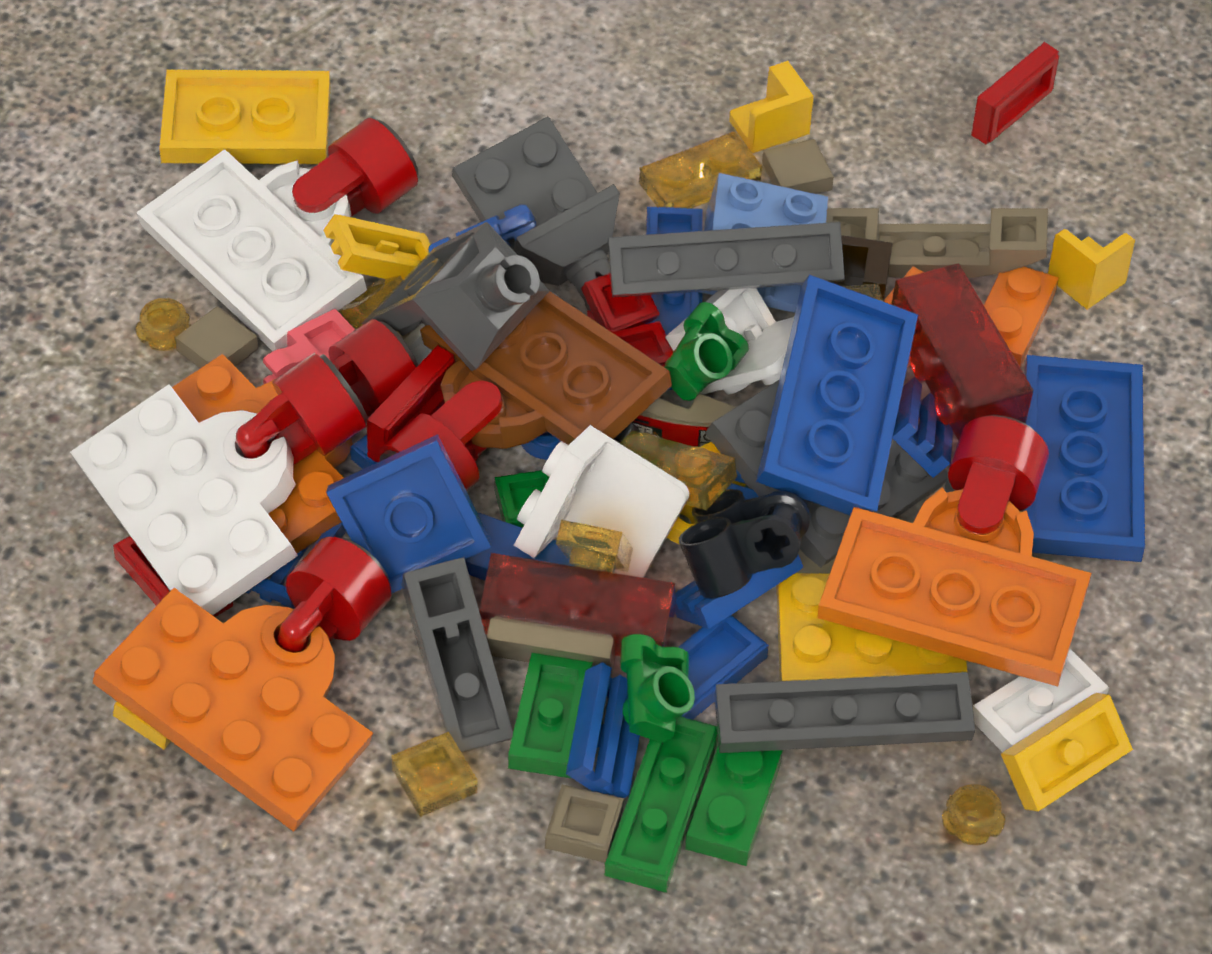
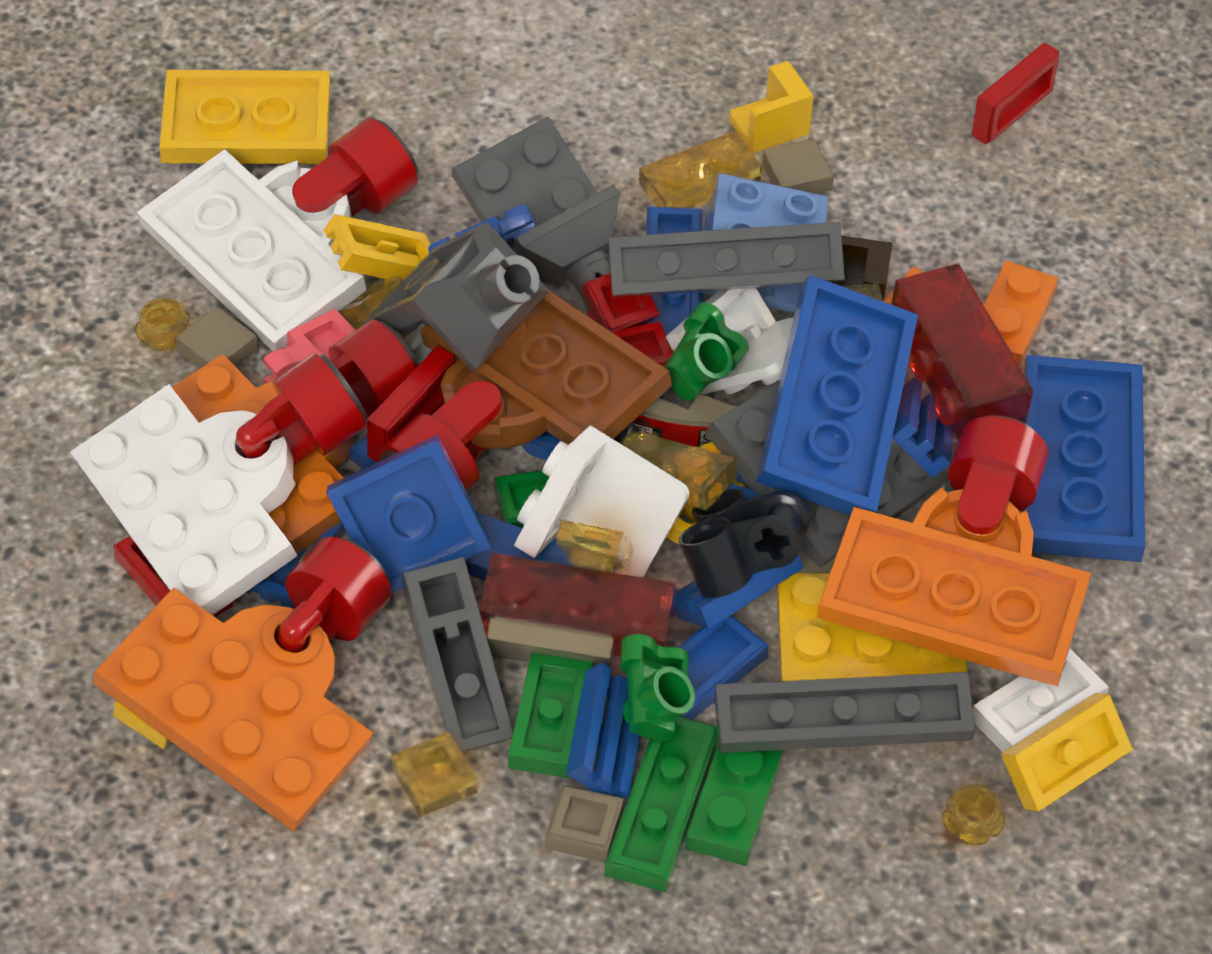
(1007, 243): dark tan slope -> none
(1087, 269): yellow panel -> none

